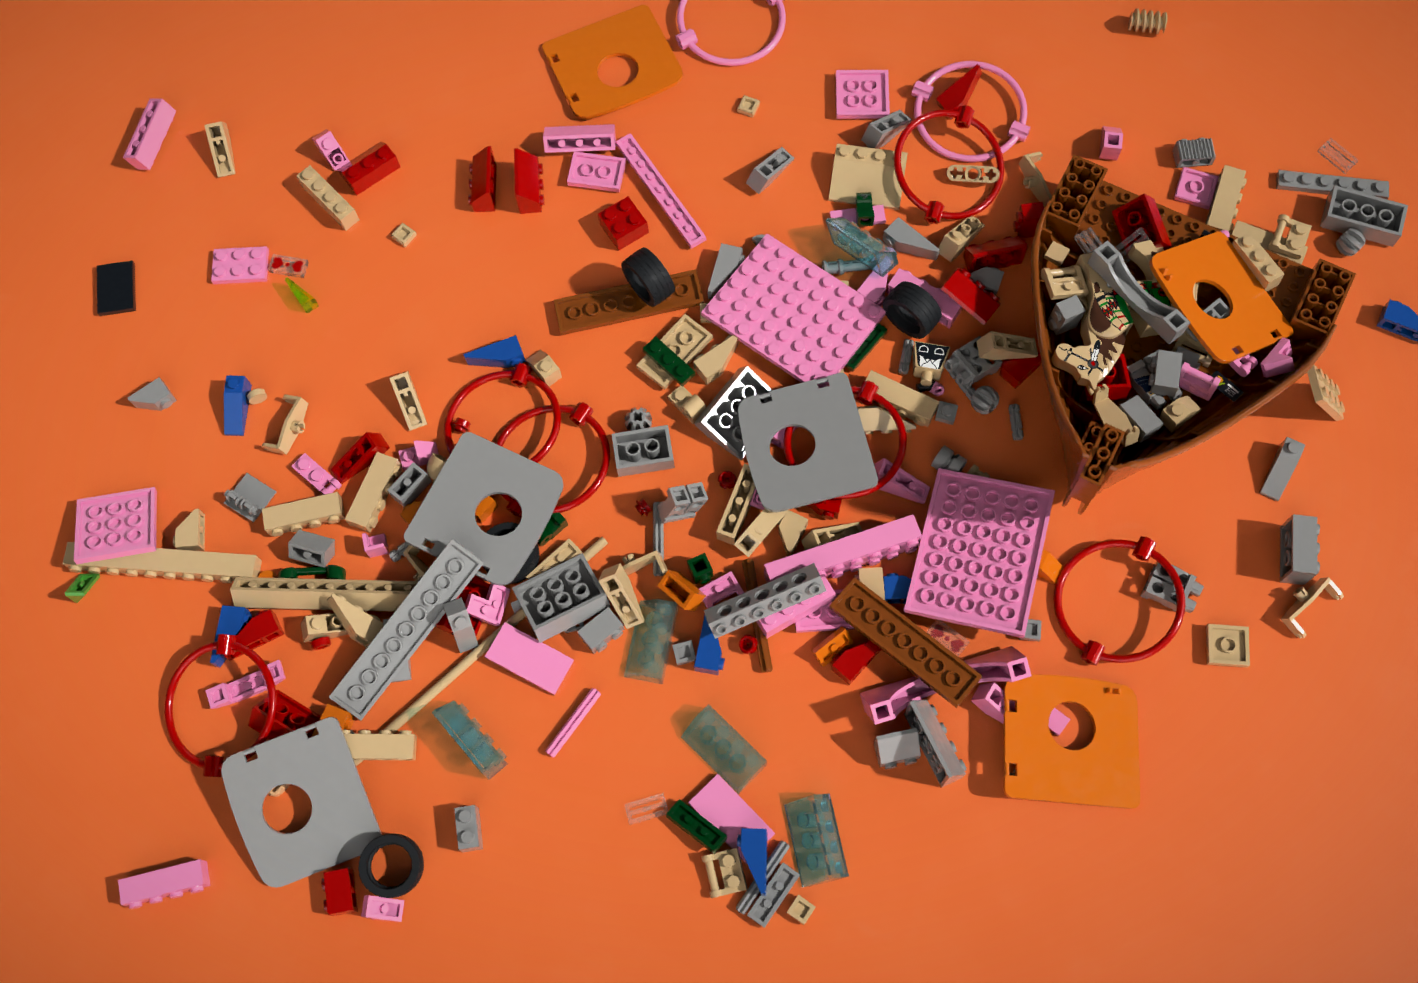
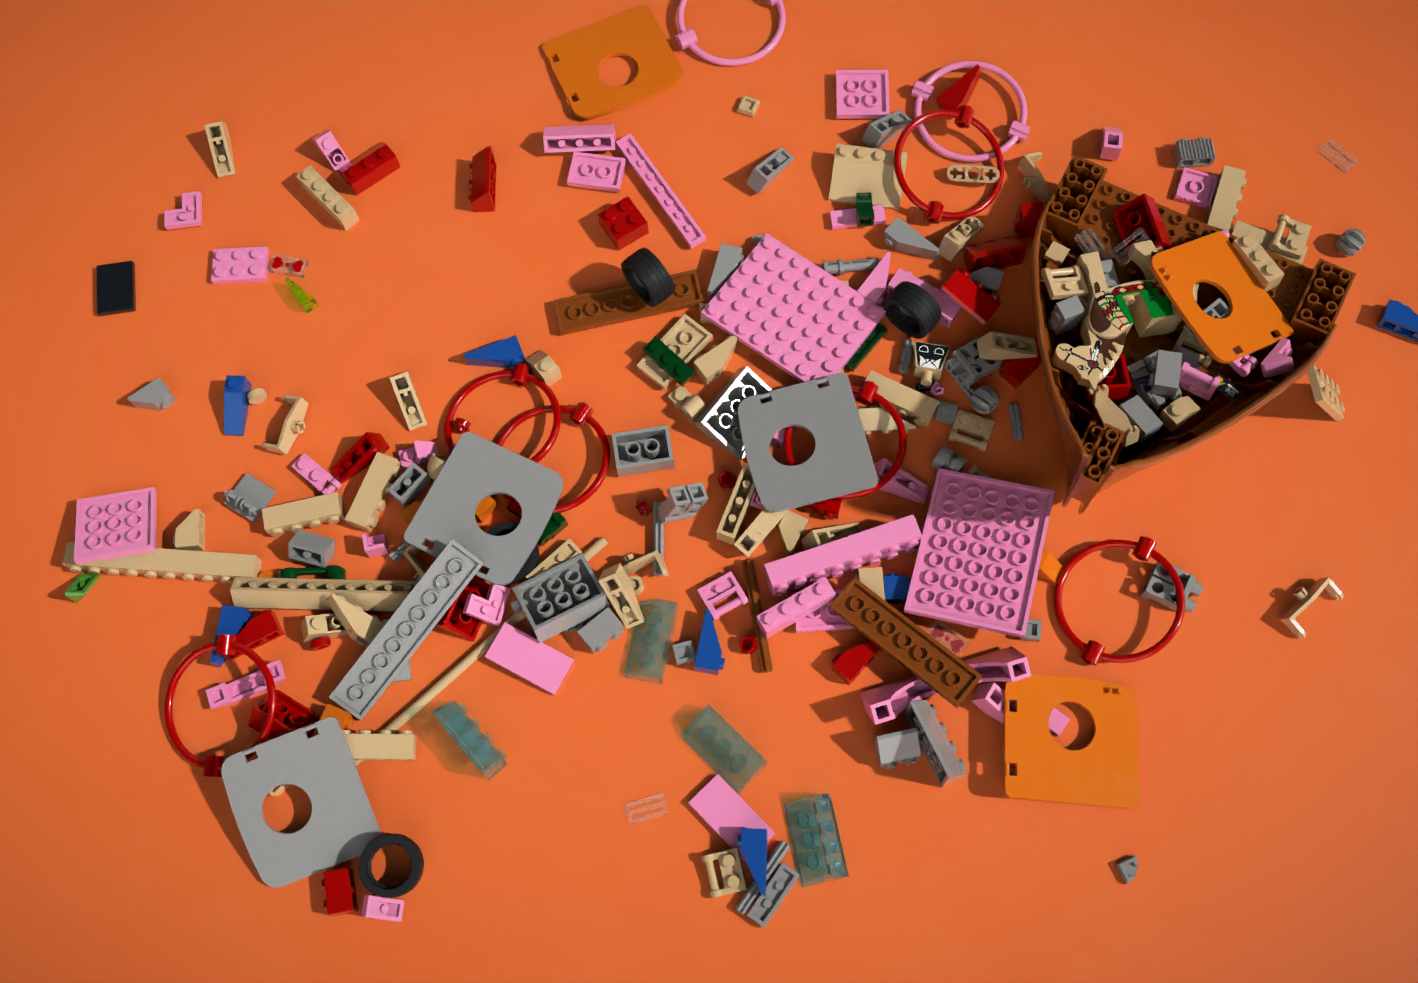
(149, 134): bright pink brick -> none
(164, 883): bright pink brick -> none
(188, 216): none -> bright pink plate
(403, 235): tan tile -> none
(460, 625): light grey slope -> none
(468, 828): light grey brick -> none
(528, 182): red slope -> none
(572, 723): bright pink axle -> none
(637, 584): none -> tan tile
(638, 419): light grey piece -> none
(681, 590): orange piece -> none
(696, 826): dark green plate -> none
(700, 569): dark green brick -> none
(764, 600): light grey brick -> none
(801, 909): tan plate -> none
(832, 645): orange plate -> none
(862, 245): clear light blue slope -> none
(972, 425): none -> tan plate
(1128, 869): none -> light grey tile
(1148, 21): tan piece -> none
(1162, 318): light grey arch -> none
(1227, 645): tan plate -> none
(1282, 468): light grey slope -> none
(1299, 549): light grey brick -> none
(1324, 183): light grey plate -> none
(1374, 216): light grey brick -> none

